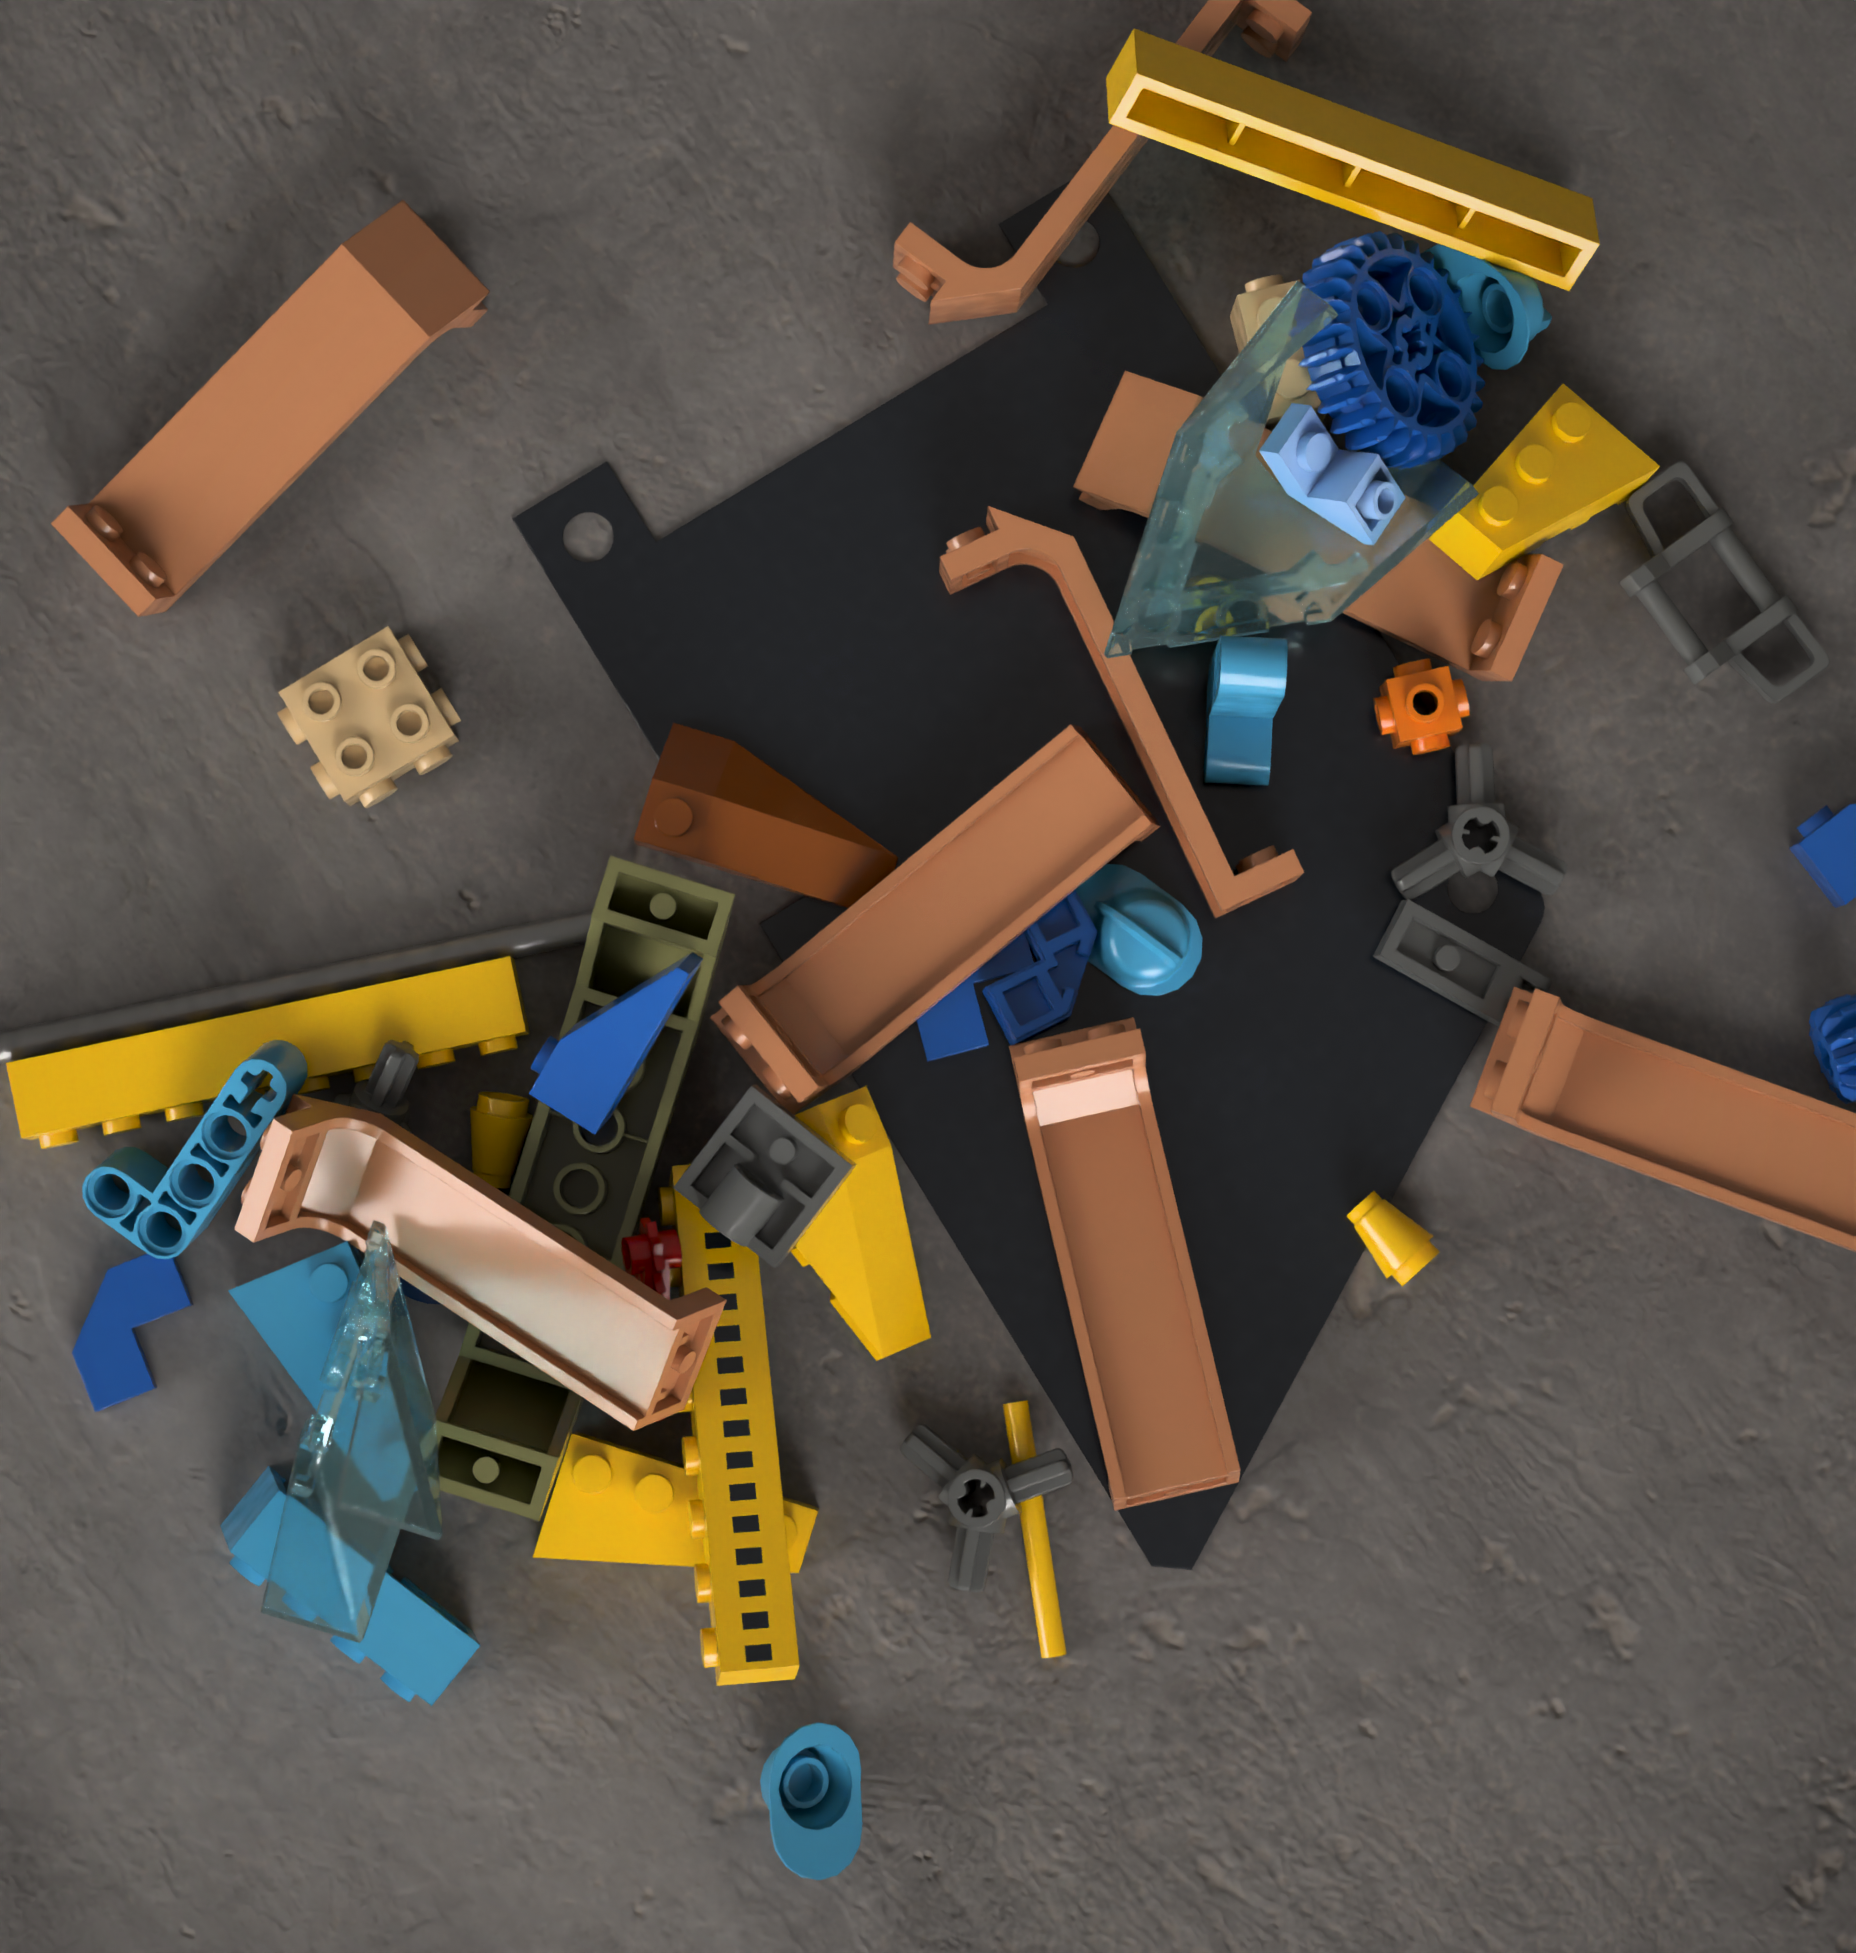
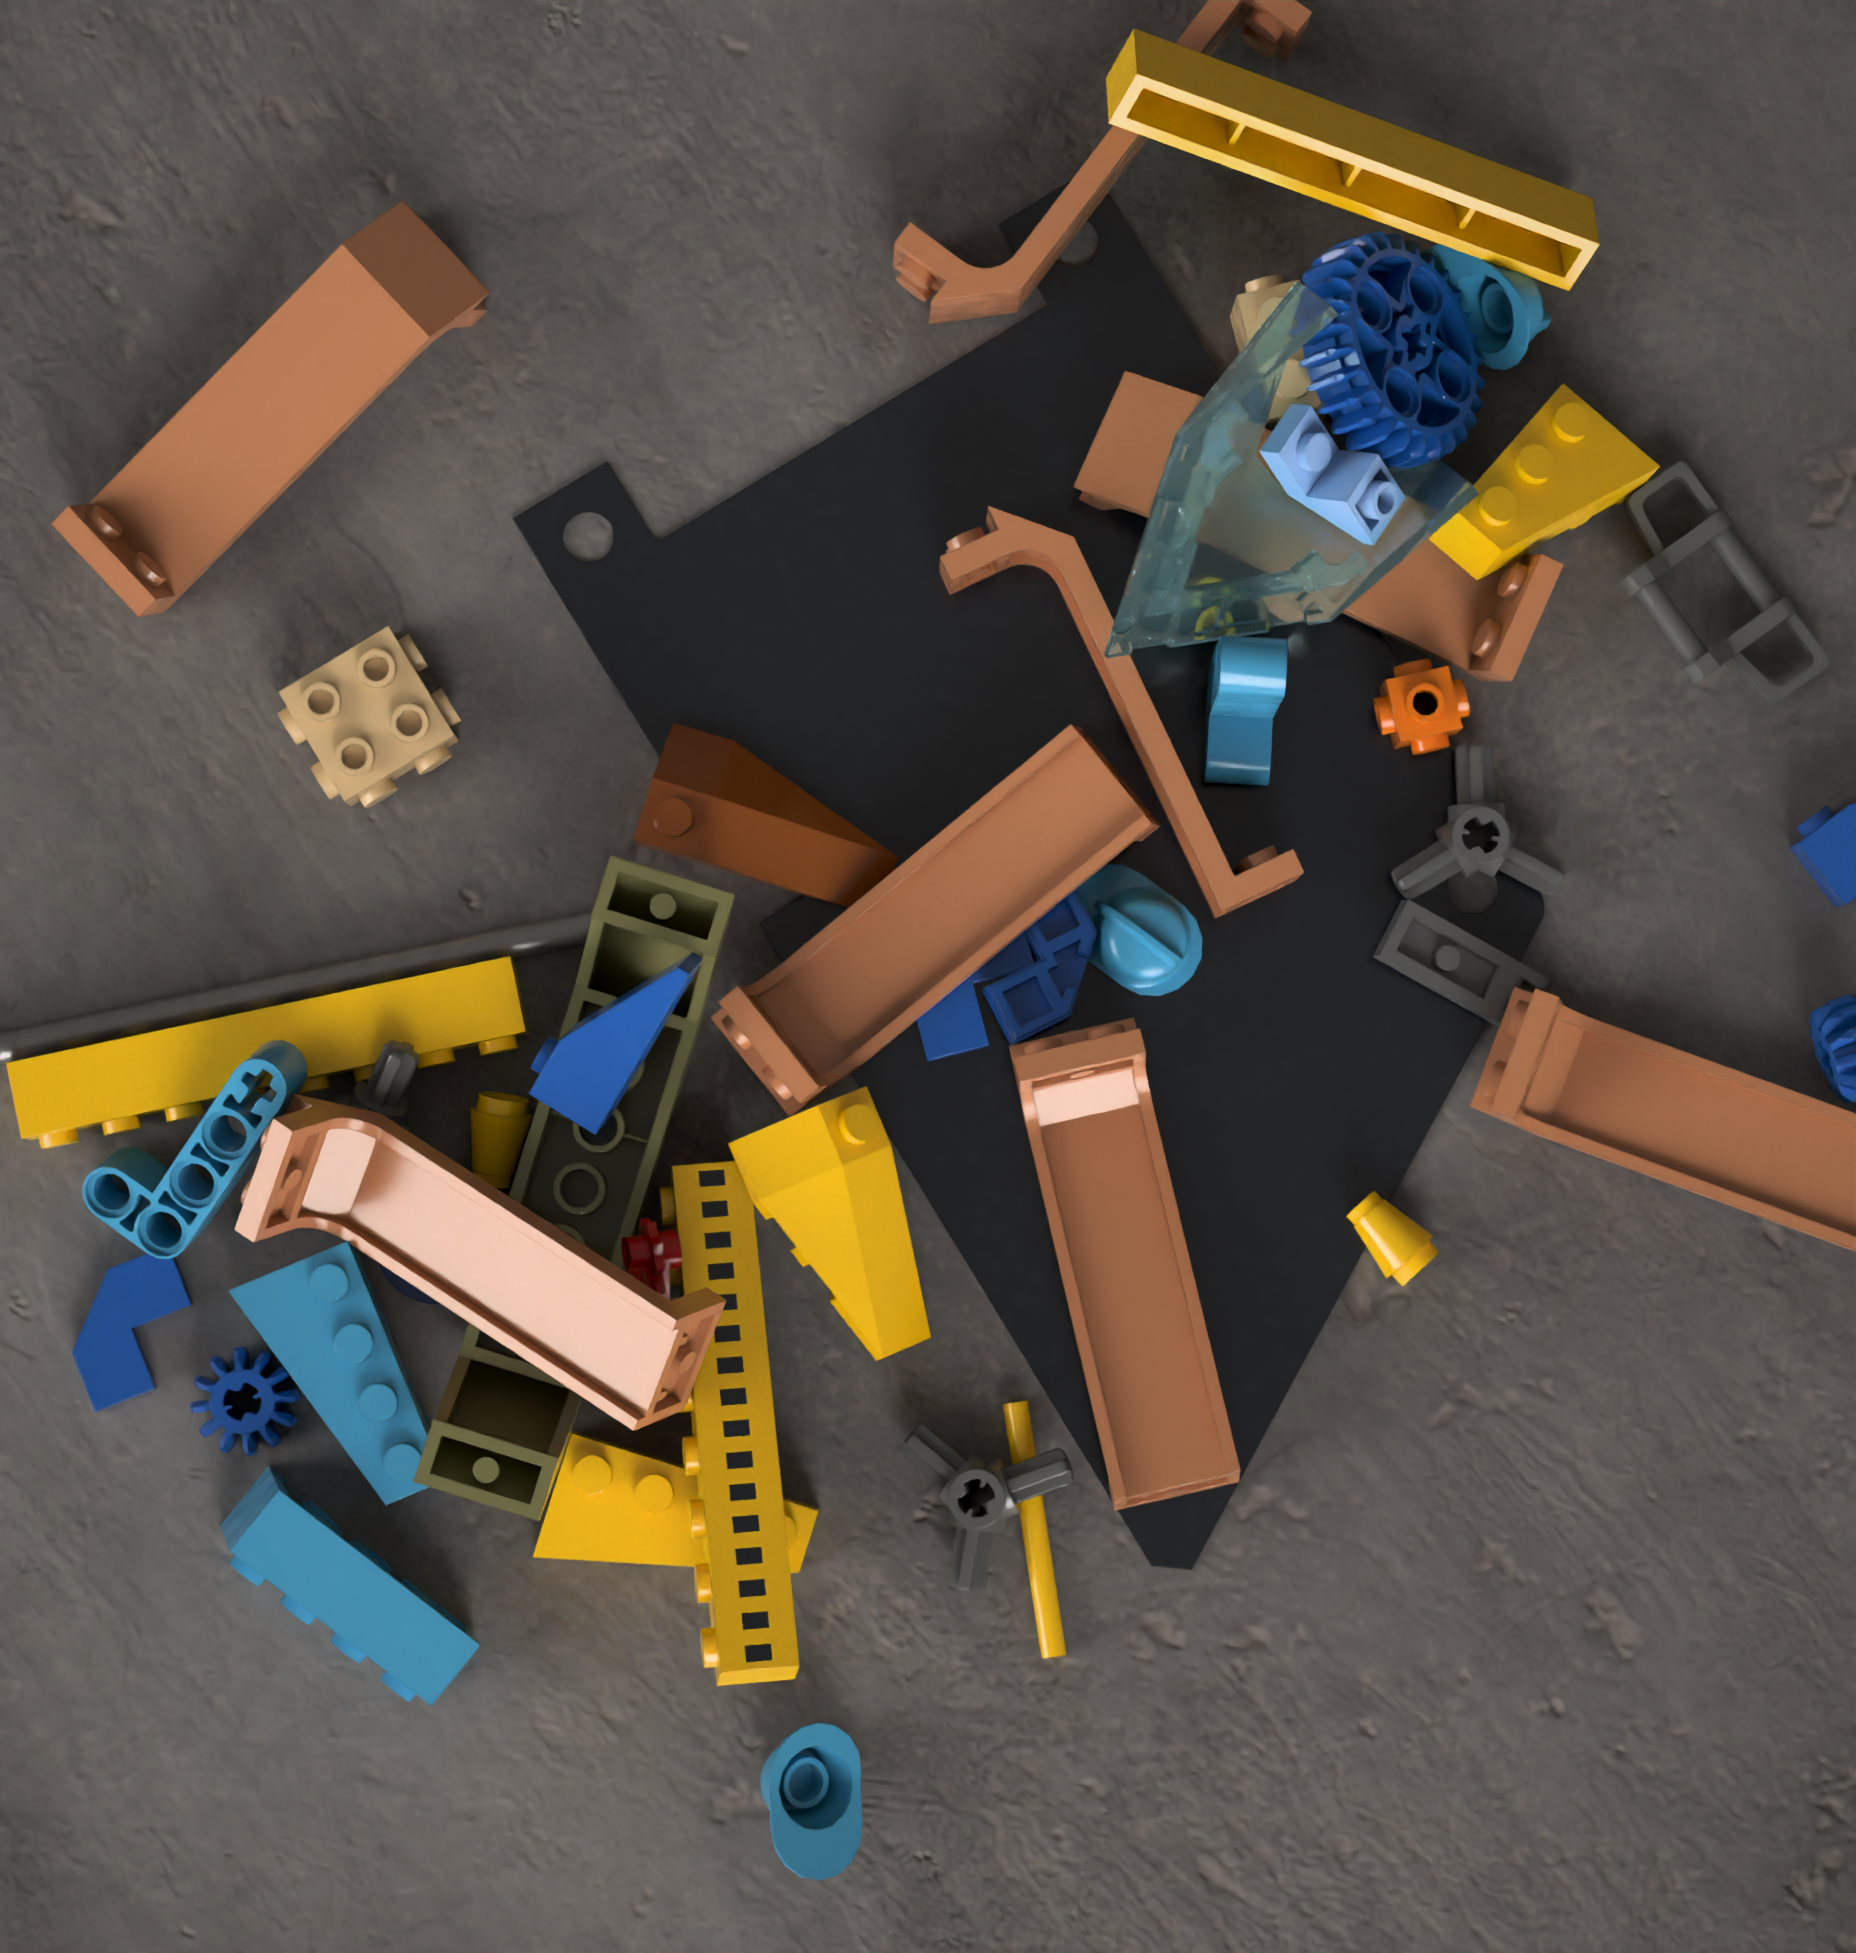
(252, 1421): none -> blue gear
(359, 1463): clear light blue windscreen -> none
(764, 1176): dark grey plate -> none

